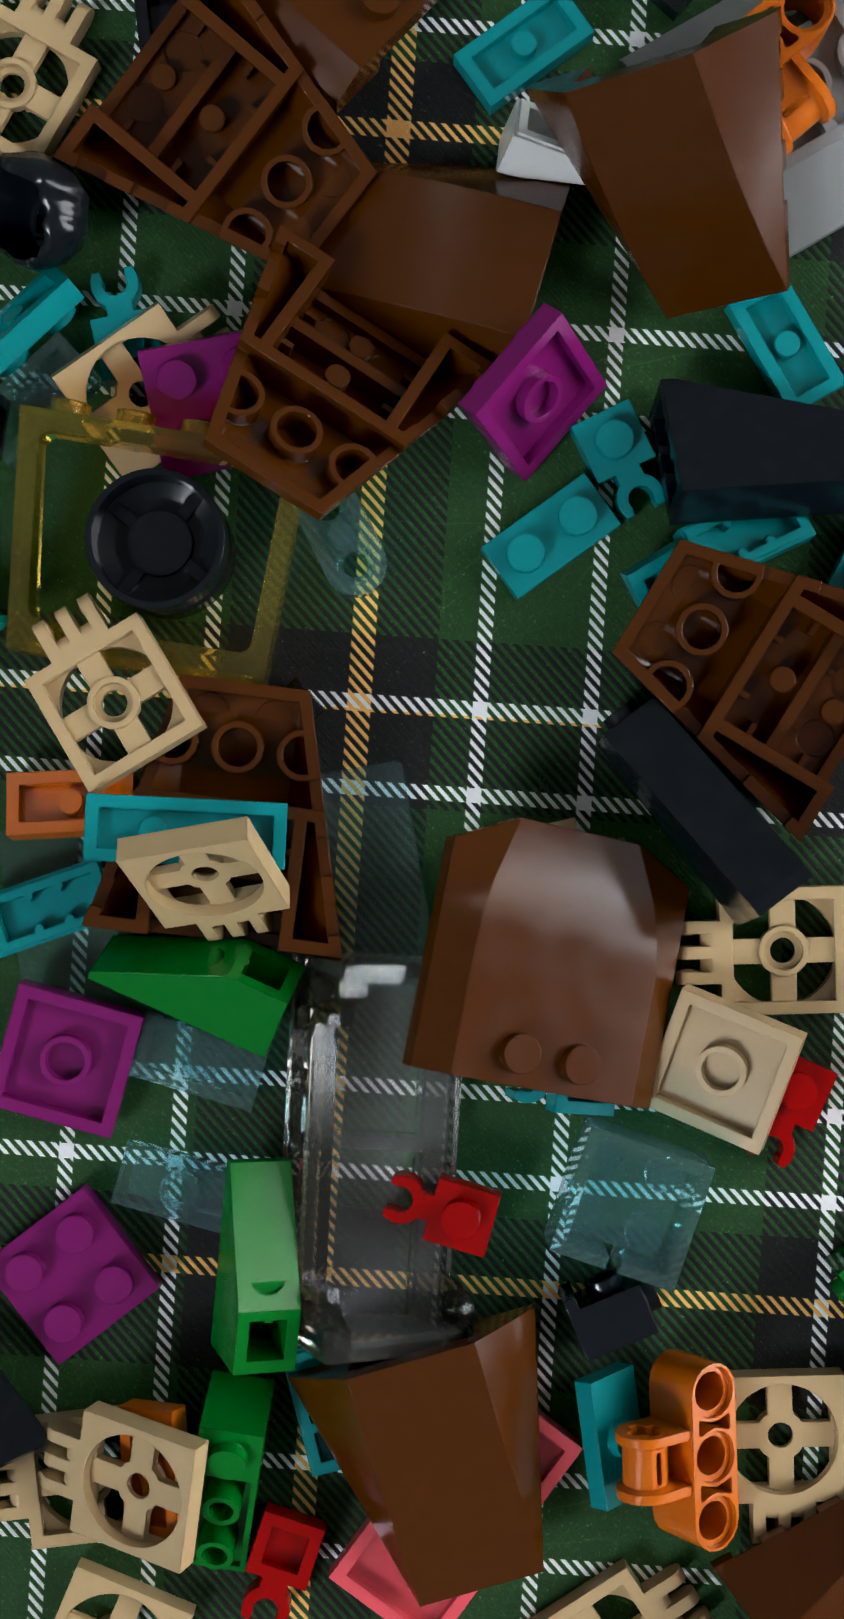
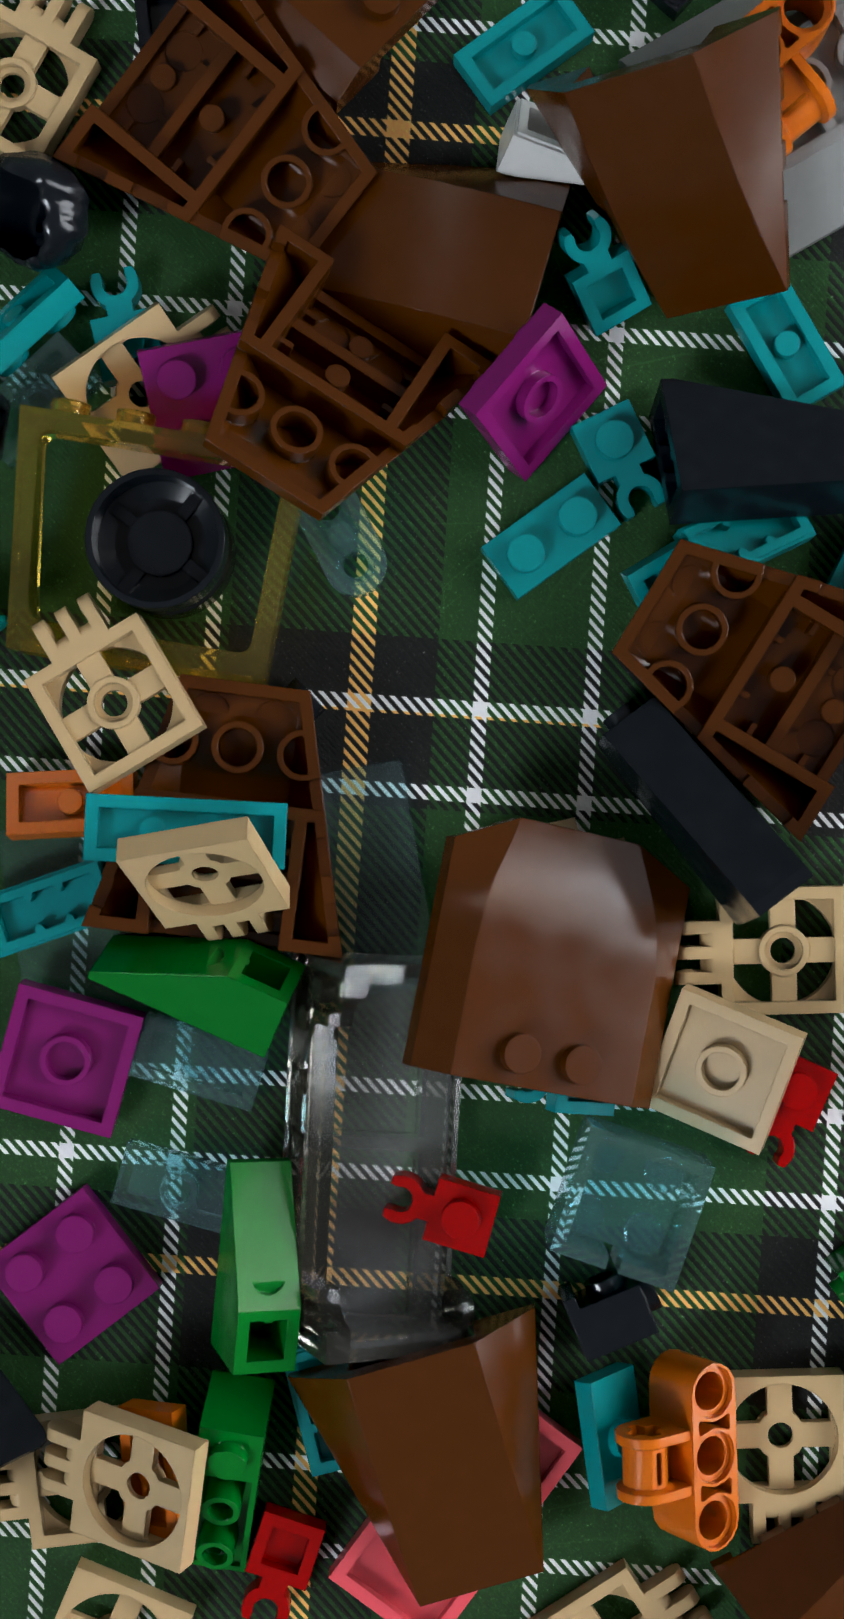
(606, 280): none -> teal plate

